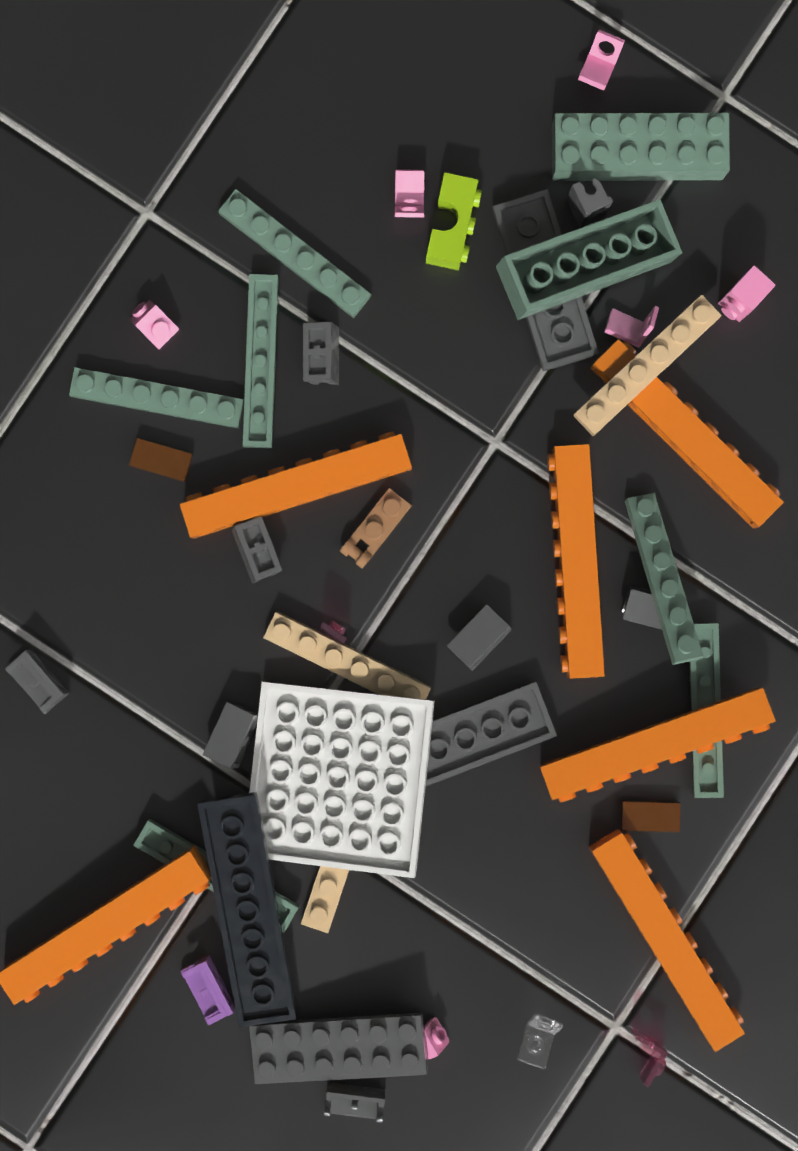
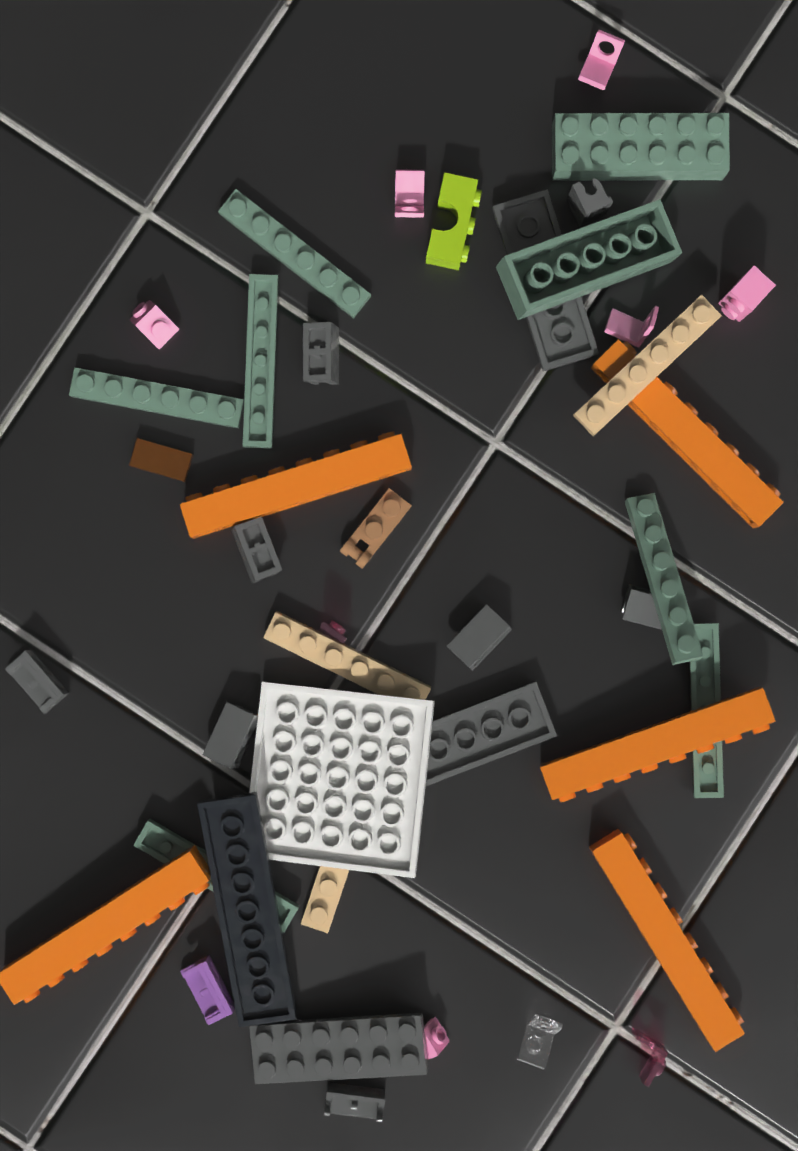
(577, 561): orange brick -> none
(650, 816): reddish brown tile -> none

